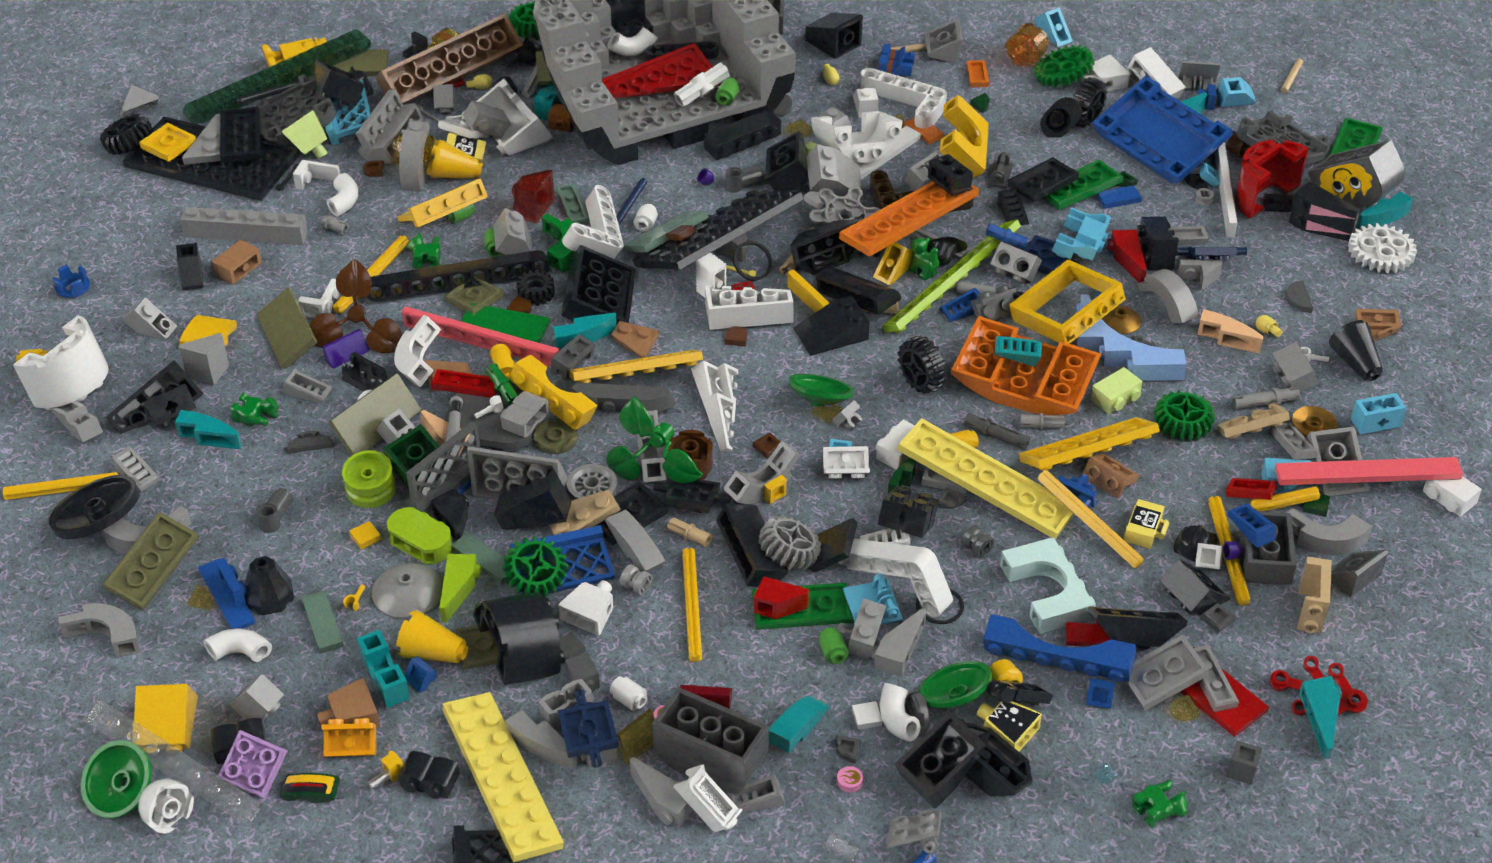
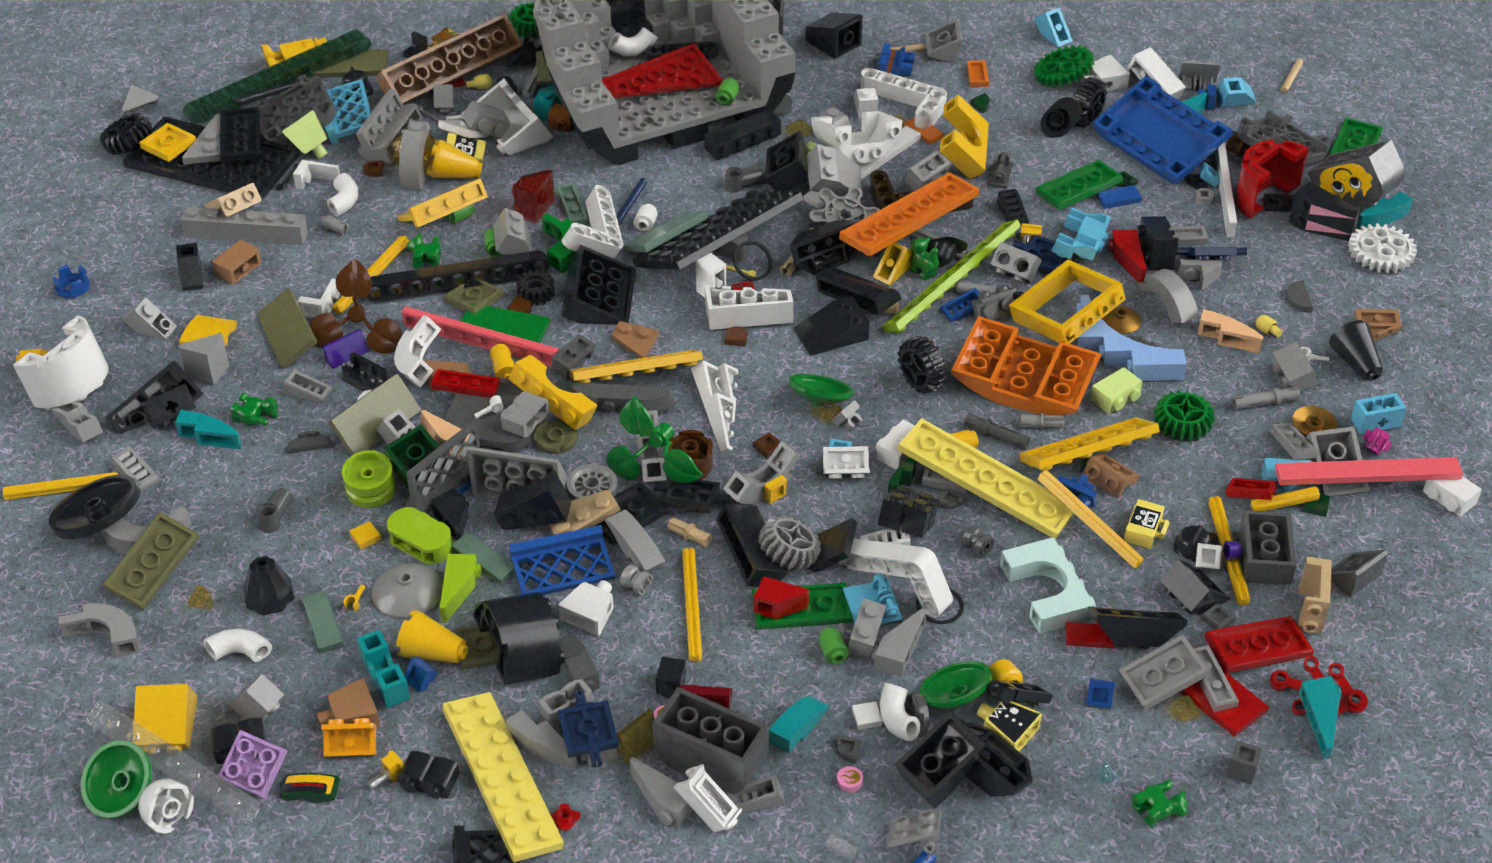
(227, 592): blue bracket -> none
(236, 200): none -> tan panel
(337, 83): black slope -> none
(454, 418): light grey piece -> none
(502, 383): green pin -> none
(517, 559): green gear -> none
(565, 823): none -> red plate
(590, 327): teal slope -> none
(628, 693): white brick -> none
(670, 676): none -> black brick
(680, 233): reddish brown tile -> none
(701, 84): white piece -> none
(705, 177): dark purple hinge -> none
(805, 291): yellow tile -> none
(830, 75): light yellow cylinder -> none
(950, 174): black brick -> none
(1006, 236): blue pin -> none
(1026, 350): teal slope -> none
(1027, 45): clear orange brick -> none
(1028, 231): none -> yellow piece
(1043, 179): black plate -> none
(1108, 659): blue arch -> none
(1254, 525): blue slope -> none
(1258, 644): none -> red tile
(1259, 418): tan wing -> none
(1330, 539): light grey arch -> none
(1377, 440): none -> dark pink gear

